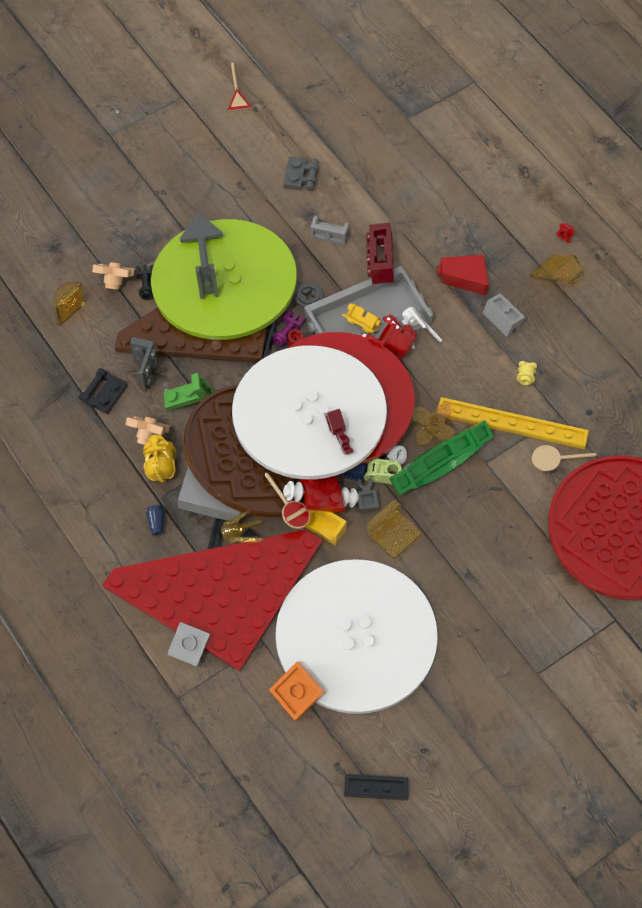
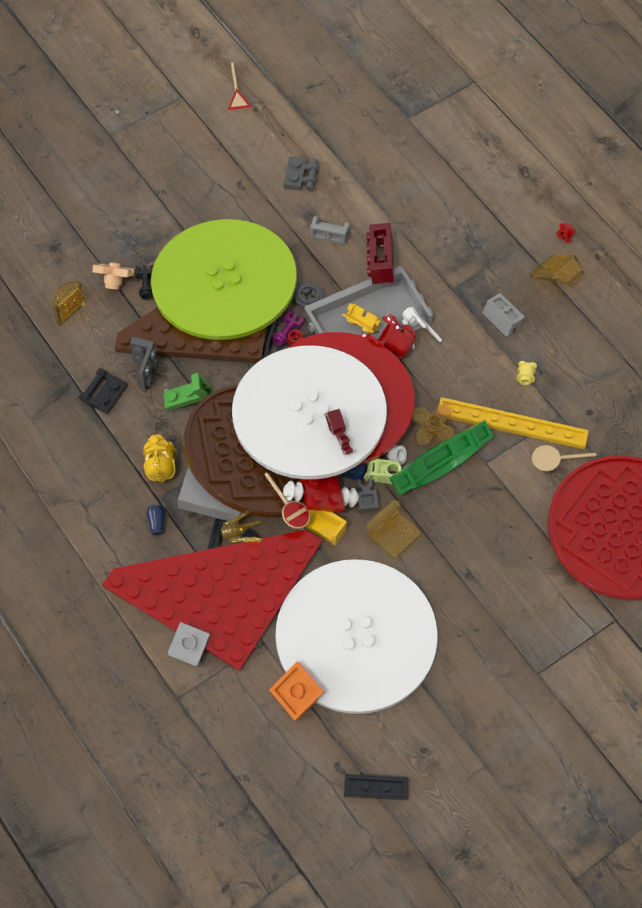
(147, 427): light nougat plant -> none
(200, 230): dark grey piece -> none
(464, 273): red slope -> none

